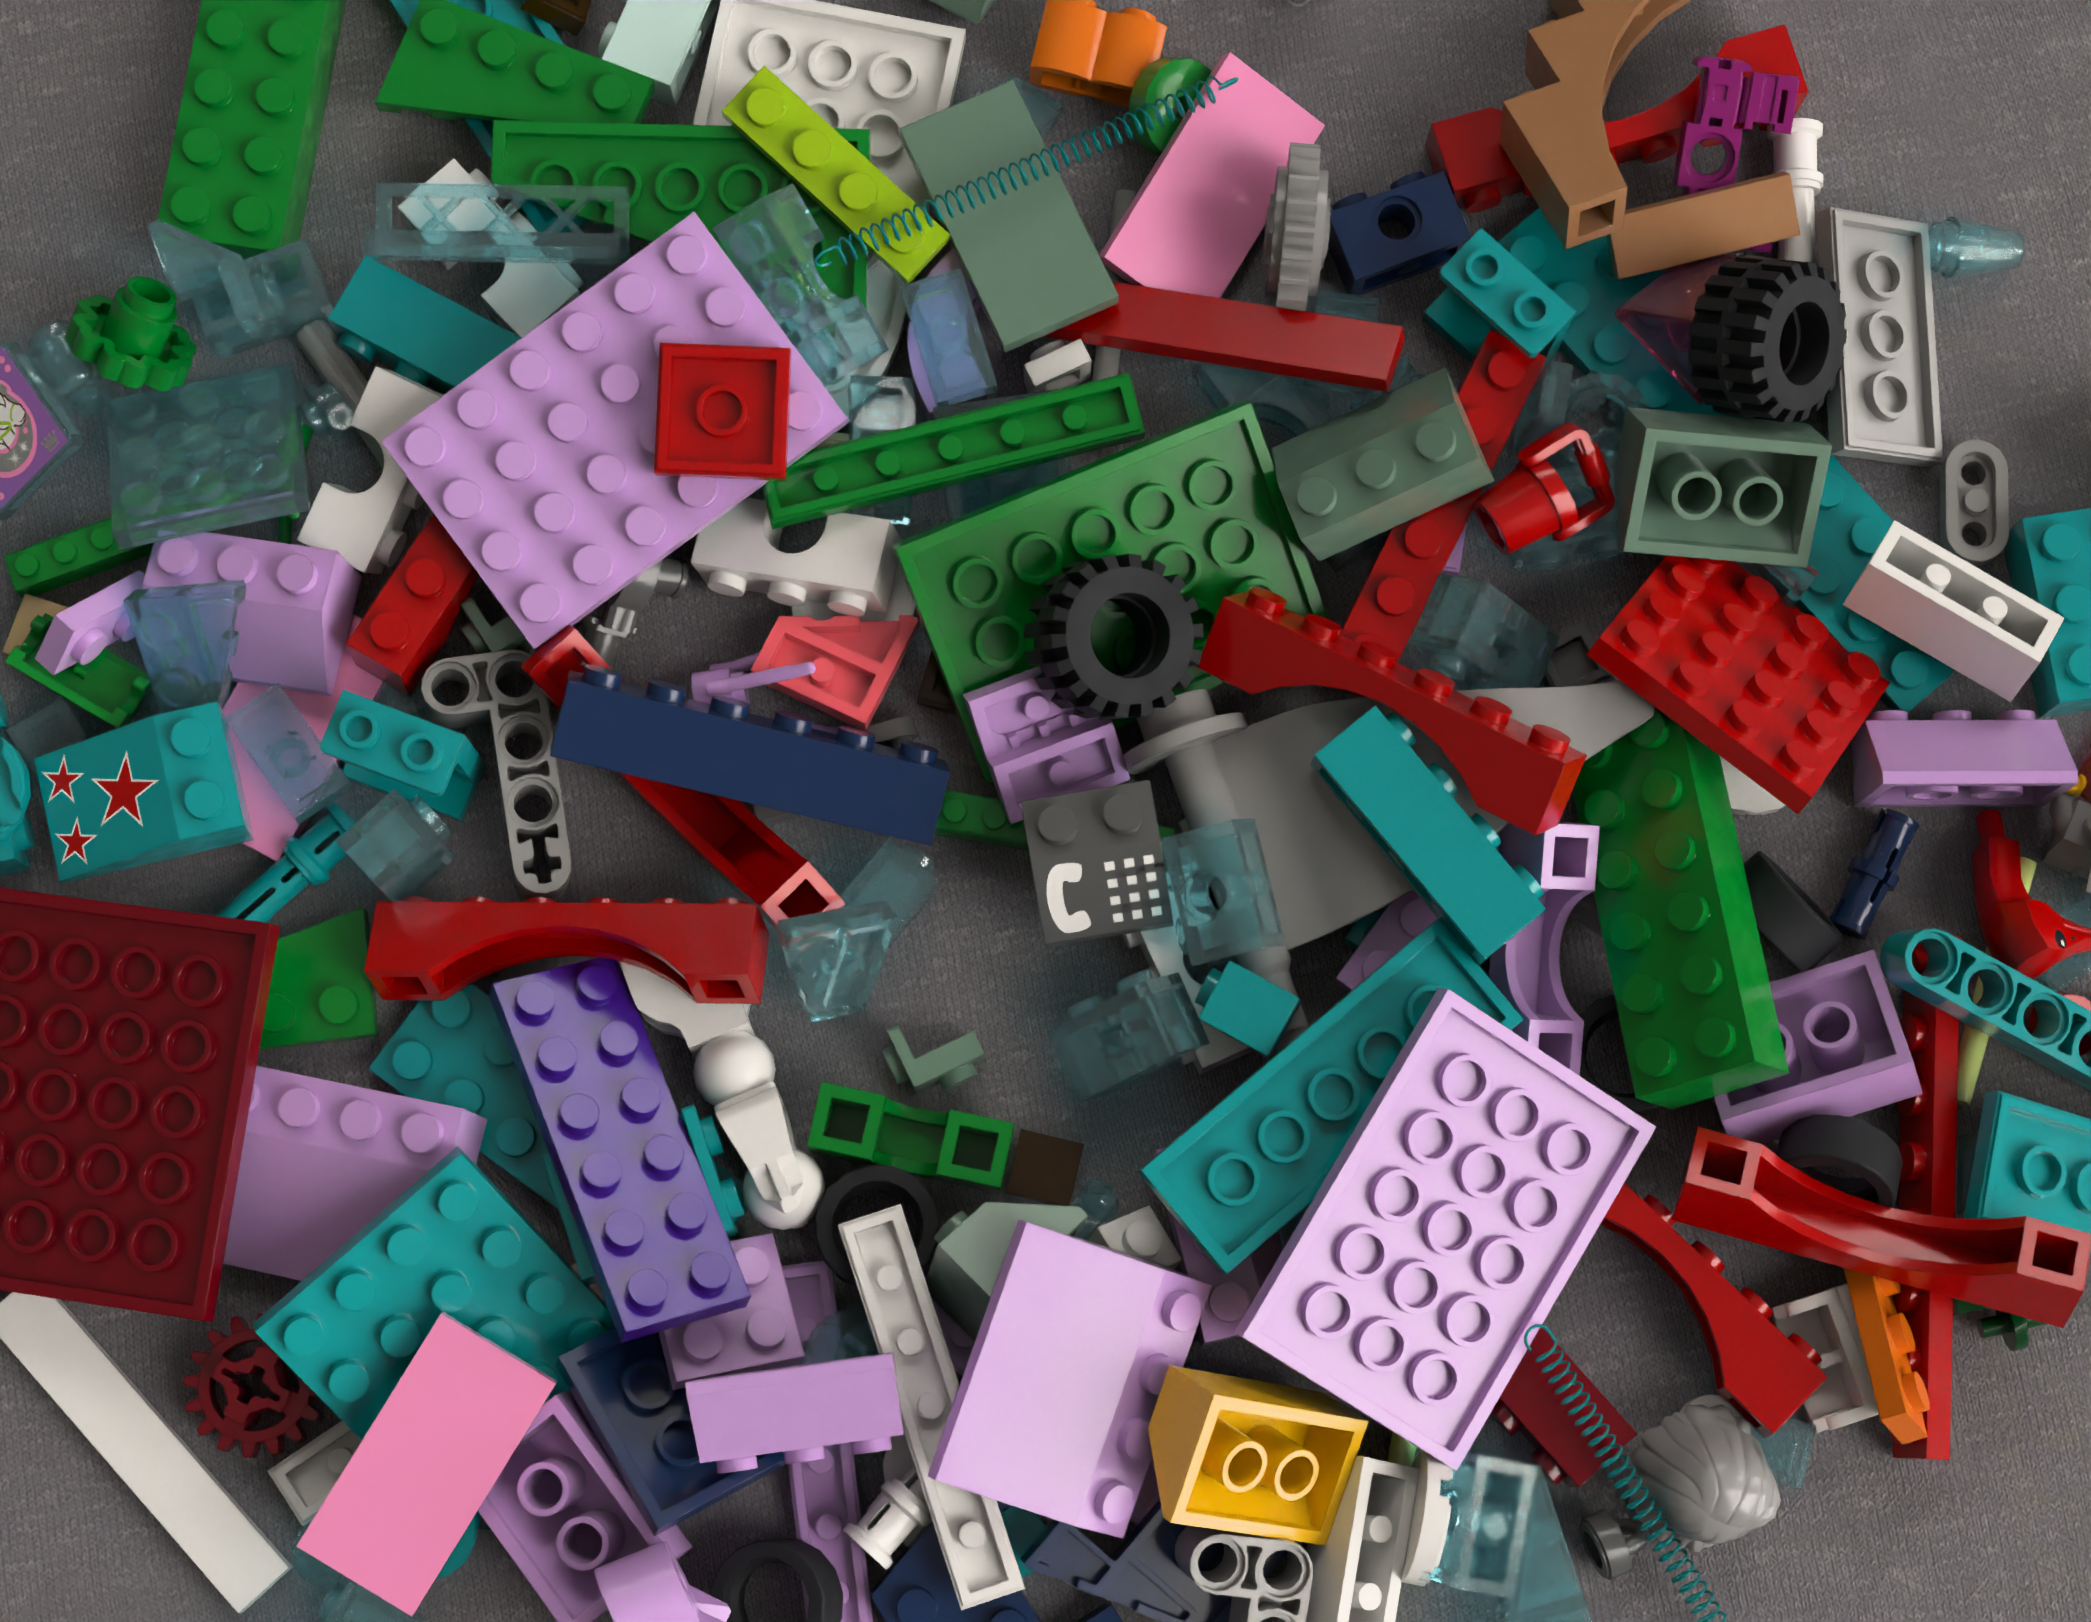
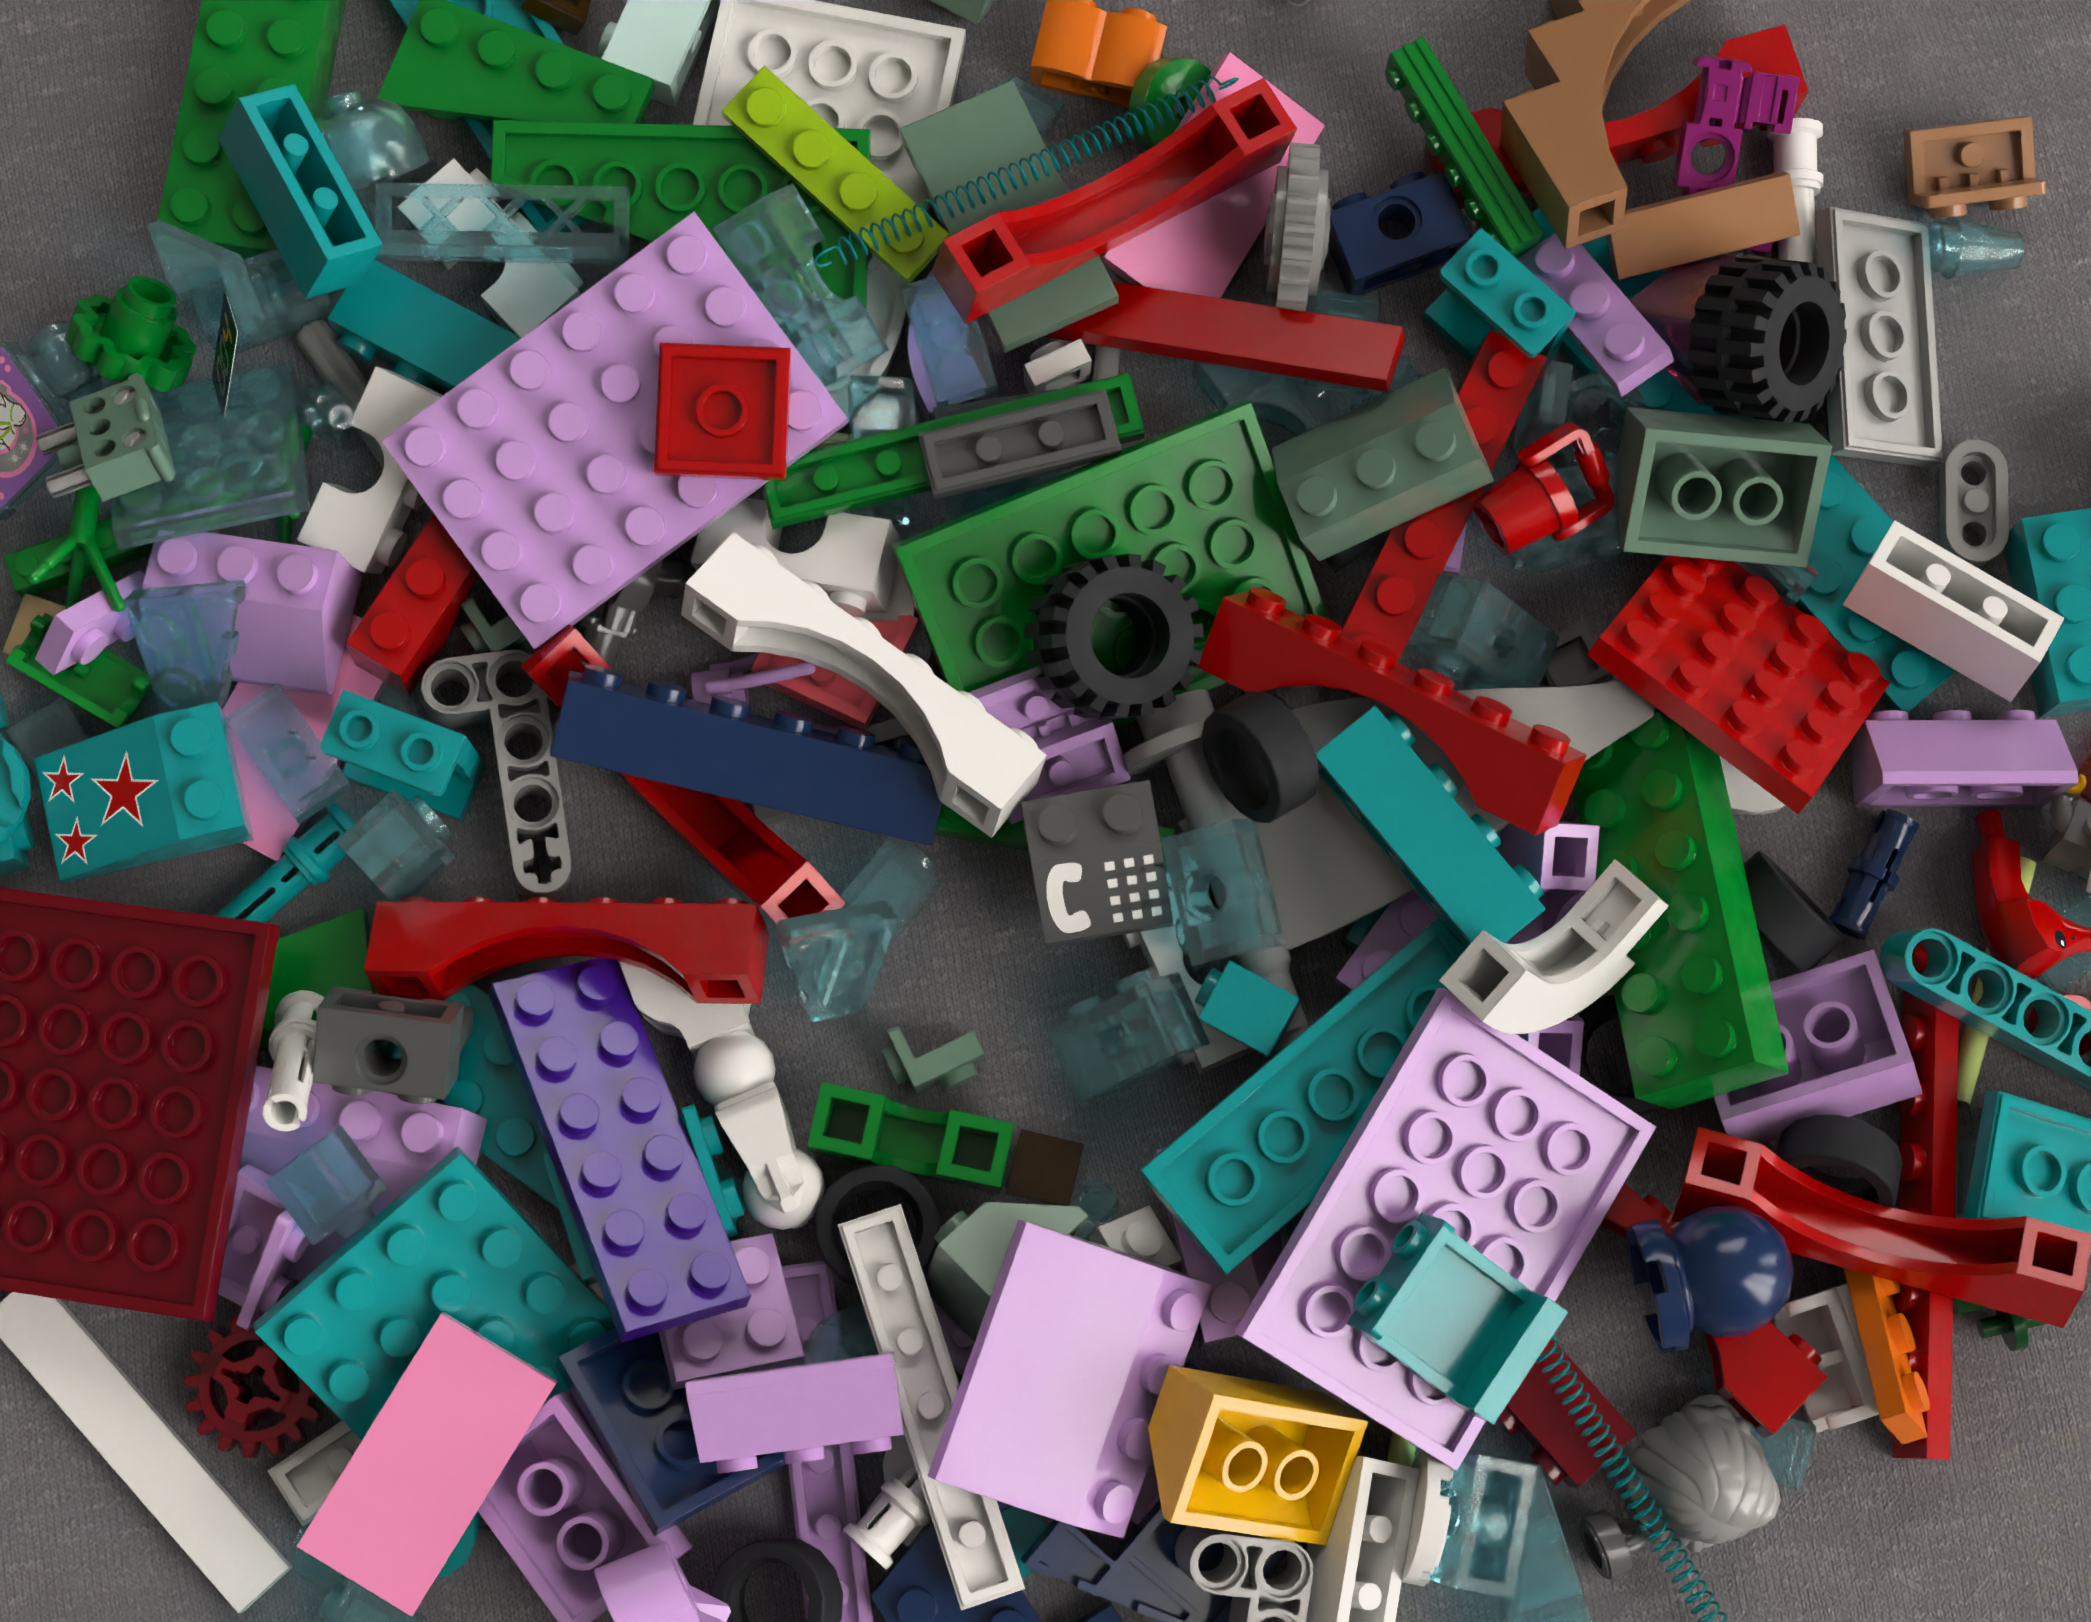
(82, 544): none -> green plant
(111, 443): none -> sand green piece
(224, 354): none -> black sticker
(259, 1248): none -> lavender bracket
(293, 1057): none -> white pin
(299, 191): none -> teal brick
(328, 1187): none -> clear light blue brick
(358, 1023): none -> dark grey brick
(371, 137): none -> clear light blue cylinder
(762, 607): none -> white arch
(1019, 444): none -> dark grey tile
(1037, 243): none -> red arch
(1260, 756): none -> black tyre
(1455, 1317): none -> panel
(1461, 147): none -> green piece
(1565, 968): none -> white arch
(1605, 320): none -> lavender plate
(1713, 1274): none -> dark blue tile
(1971, 165): none -> medium nougat bracket

